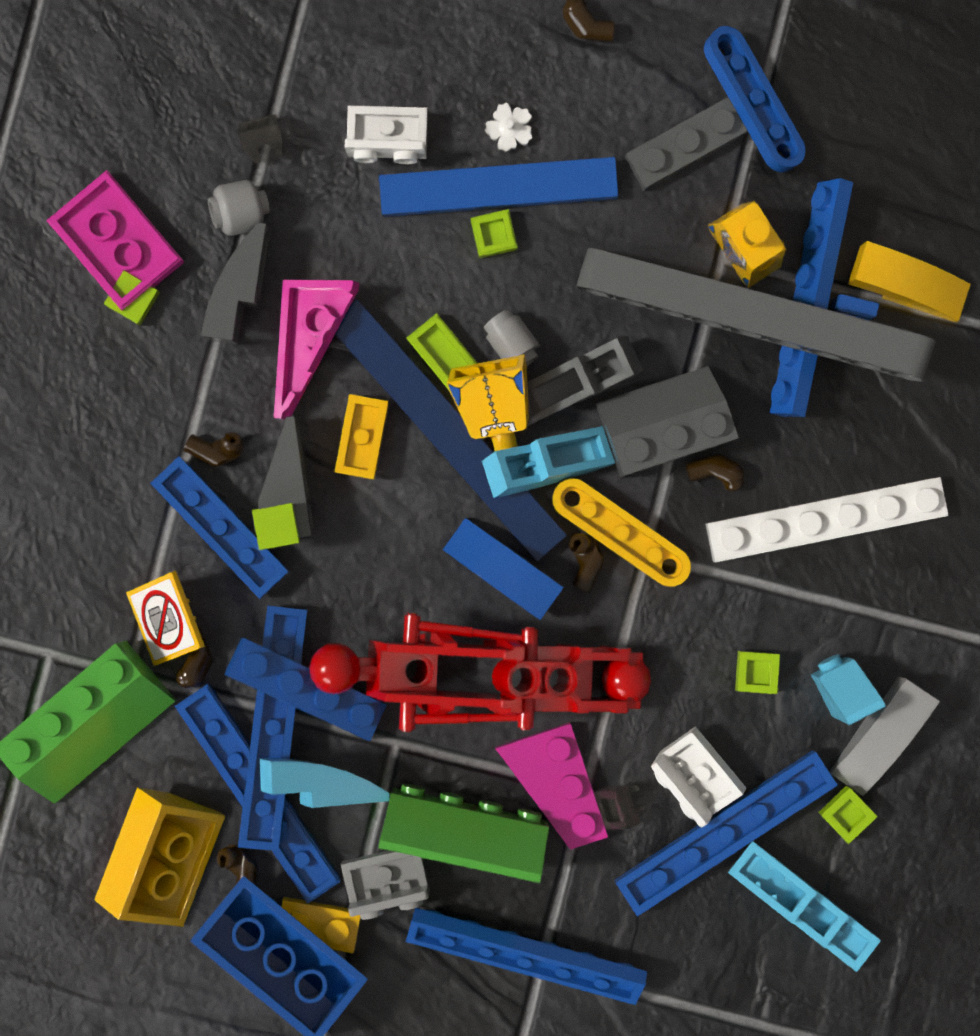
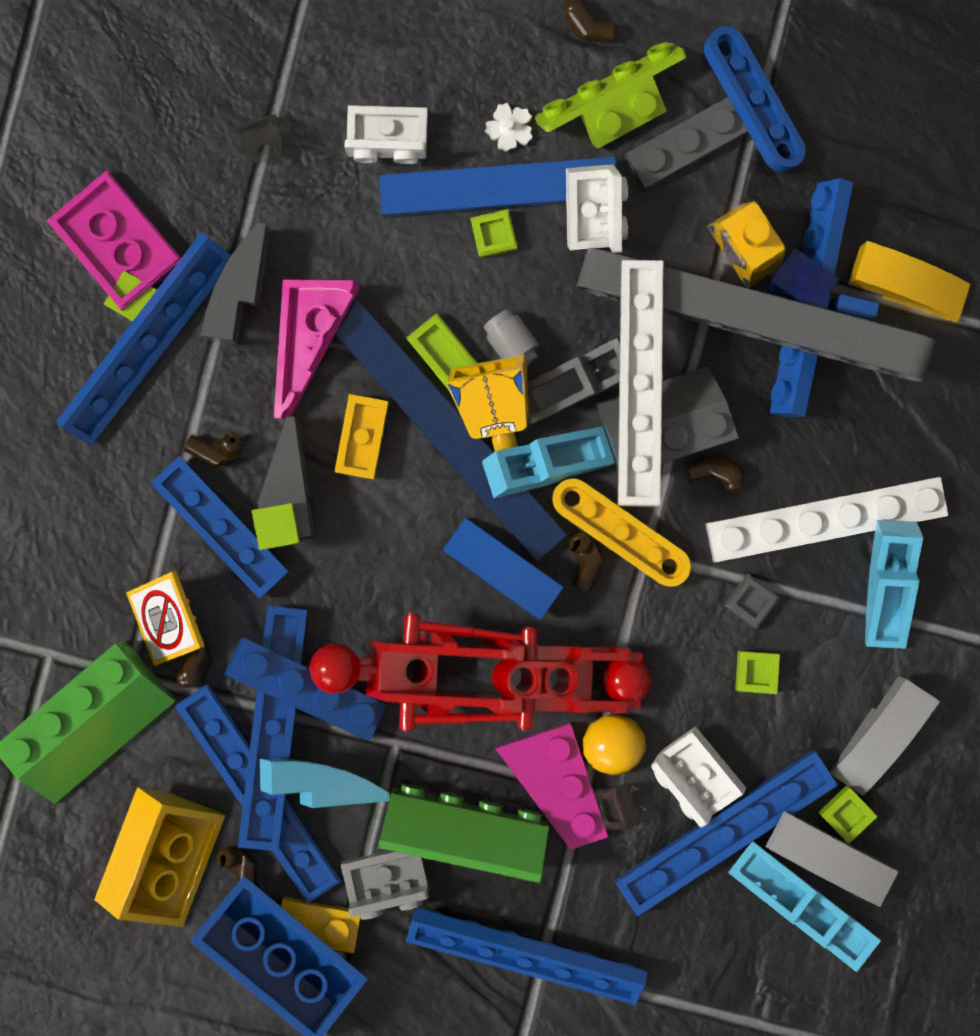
(144, 340): none -> blue plate
(237, 207): light grey head -> none
(595, 208): none -> white bracket
(614, 744): none -> yellow hair
(618, 101): none -> lime bracket
(640, 383): none -> white plate
(751, 601): none -> dark grey tile
(803, 279): none -> clear blue bracket
(832, 858): none -> light grey slope
(846, 689): medium azure slope -> none
(892, 583): none -> medium azure slope

